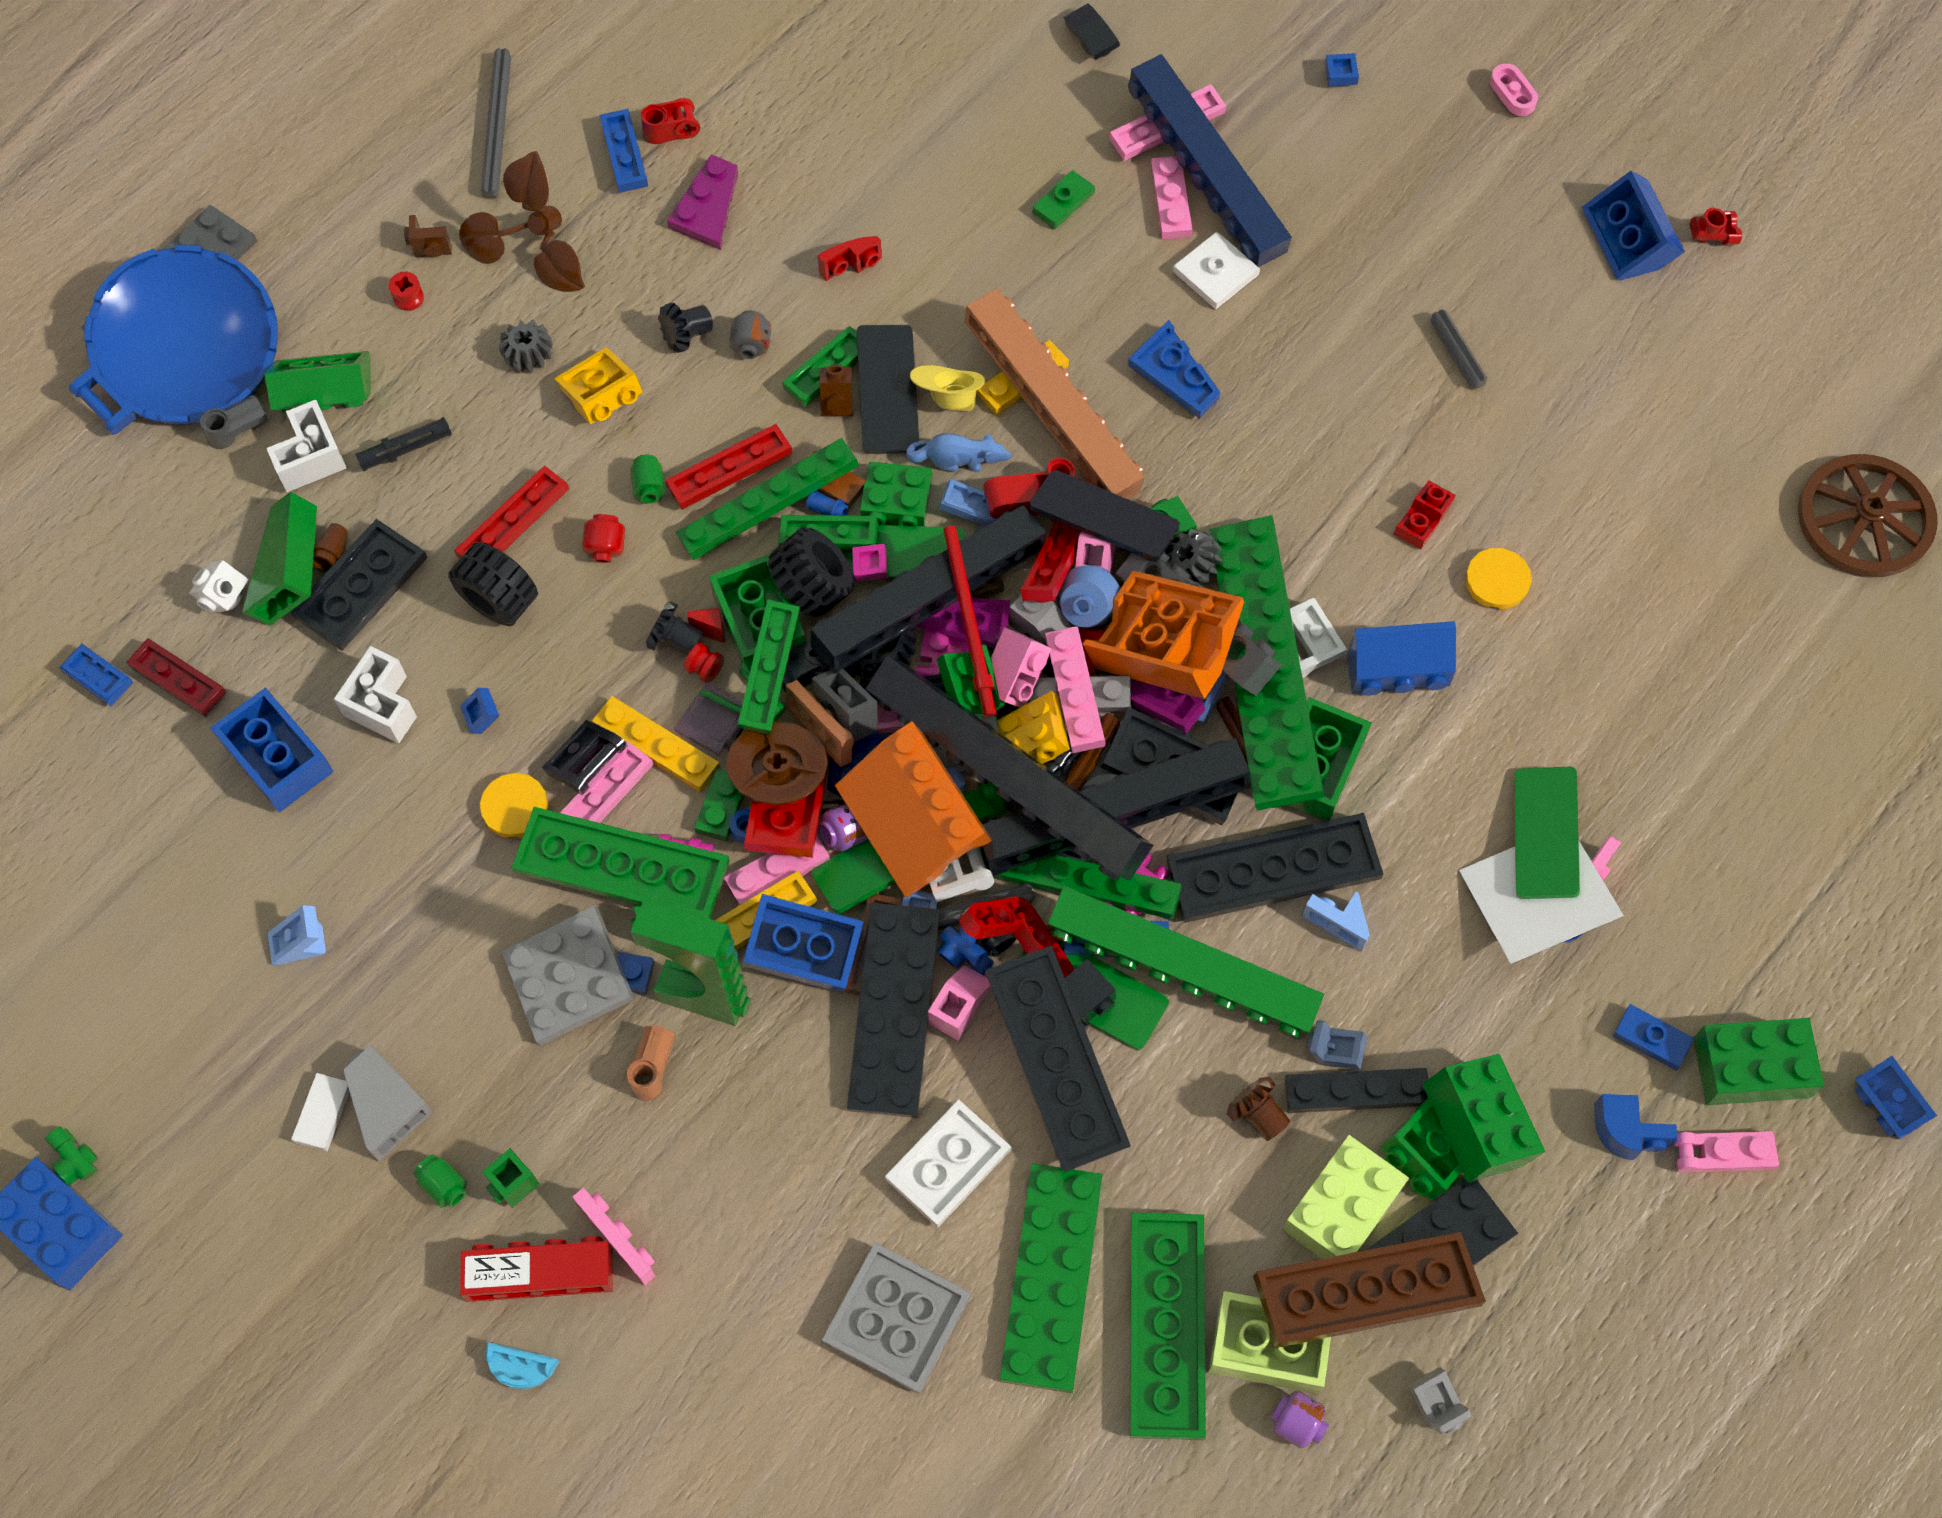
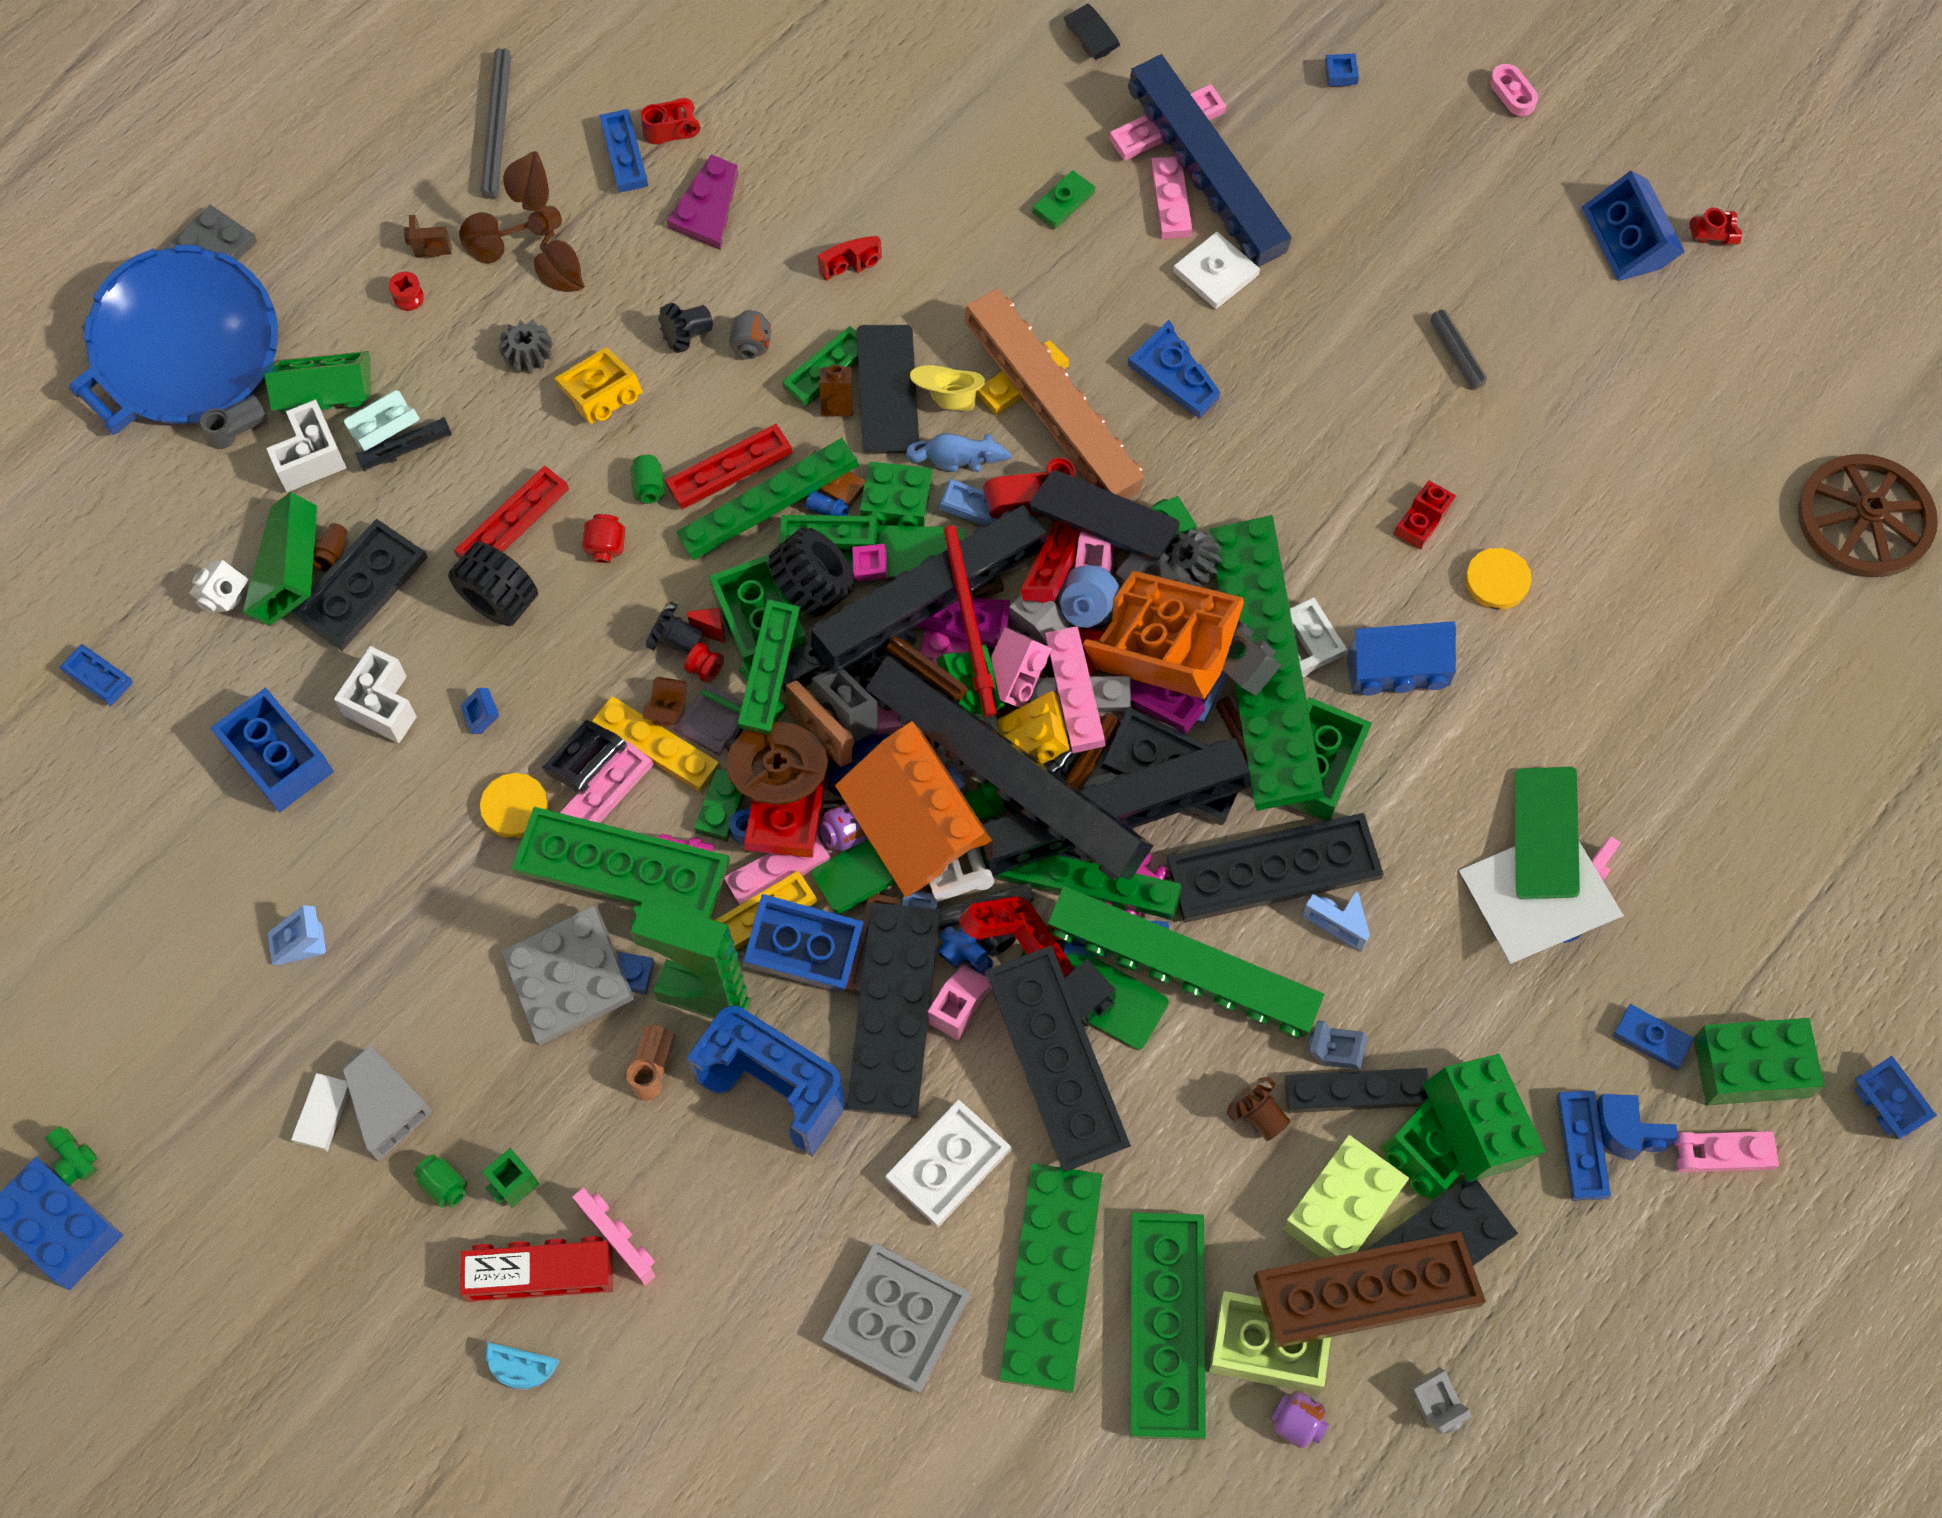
(176, 677): dark red plate -> none
(380, 420): none -> light aqua bracket
(667, 701): none -> reddish brown bracket
(743, 1043): none -> blue windscreen
(927, 669): none -> reddish brown axle
(1583, 1145): none -> blue plate

